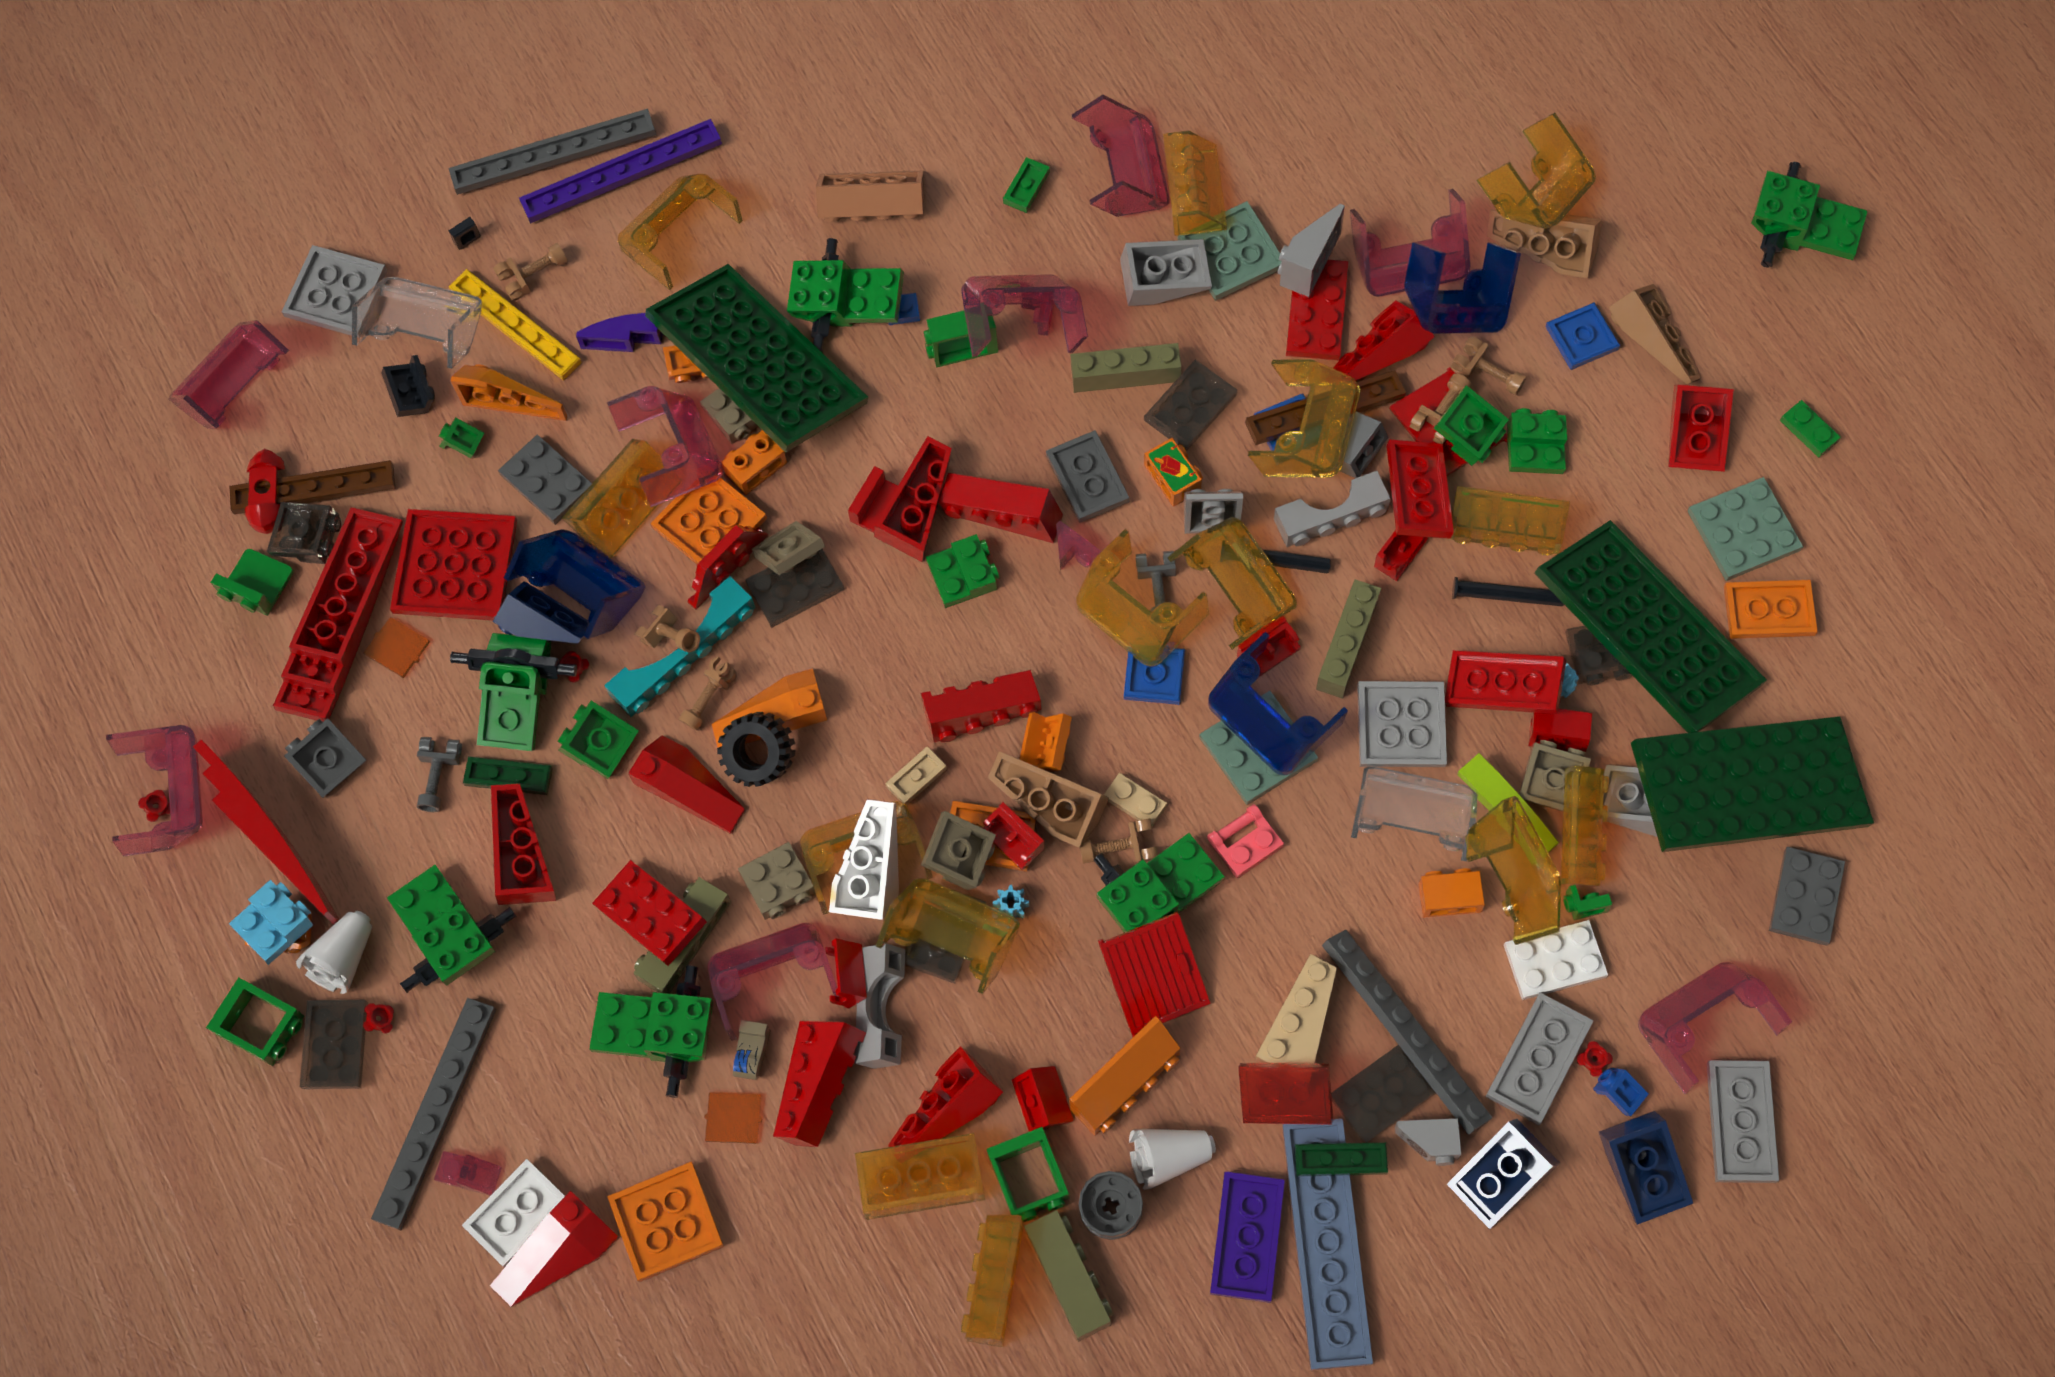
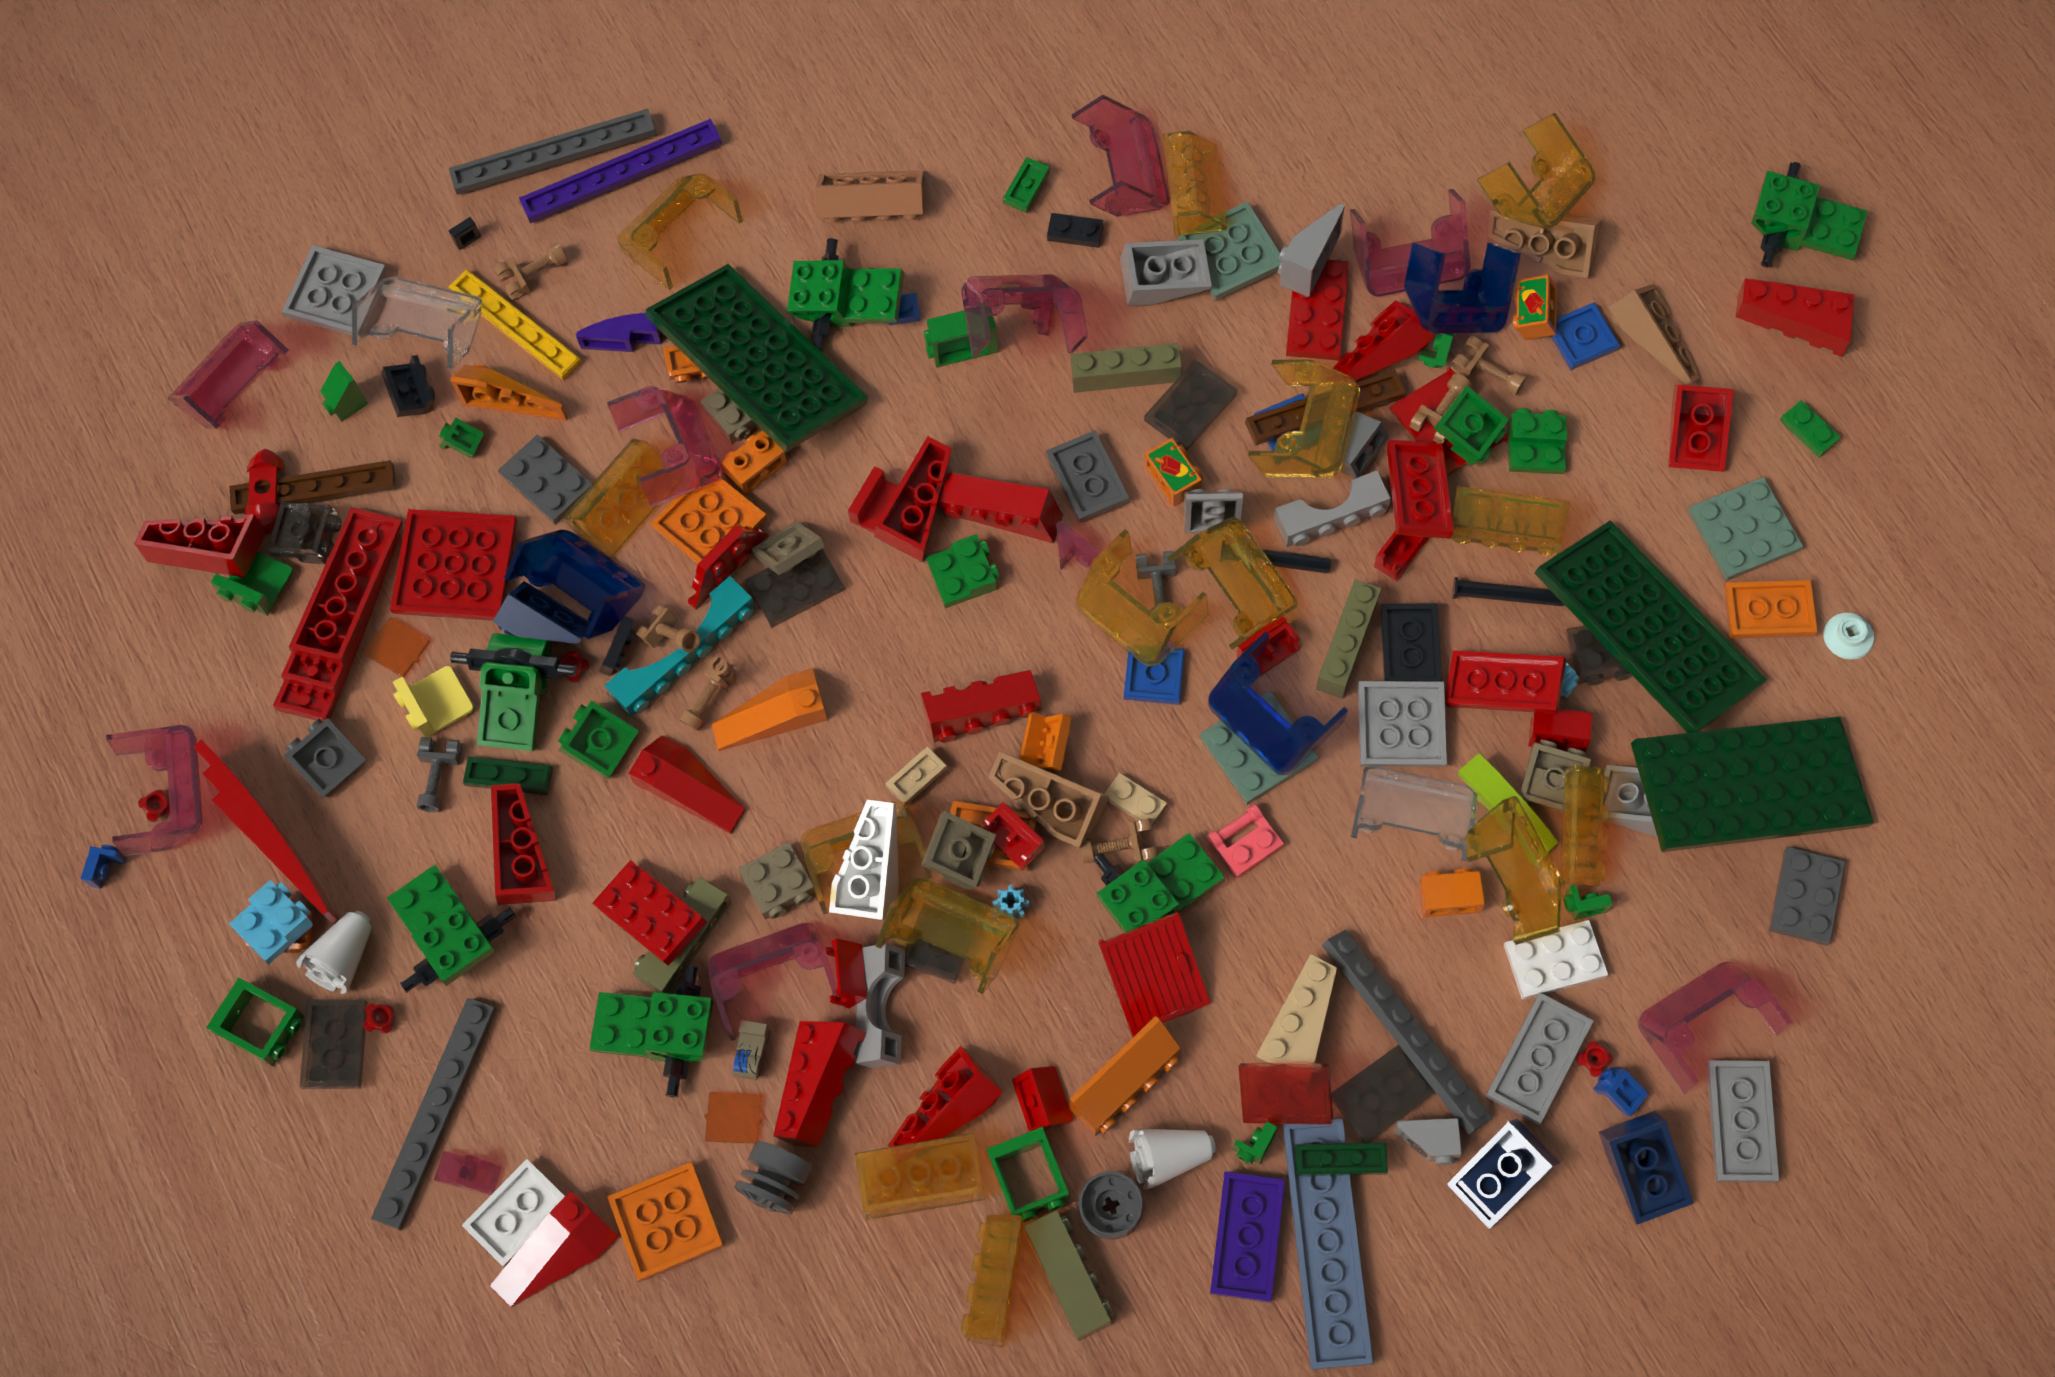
(97, 864): none -> blue bracket
(202, 544): none -> red wedge
(341, 393): none -> green slope
(433, 701): none -> light yellow bracket
(614, 656): none -> black plate
(736, 758): black tyre -> none
(773, 1178): none -> dark grey wheel
(1075, 230): none -> black plate
(1261, 1140): none -> green bracket
(1410, 642): none -> black plate
(1439, 358): none -> green bracket
(1536, 307): none -> brick
(1798, 311): none -> red wedge
(1841, 644): none -> light aqua piece

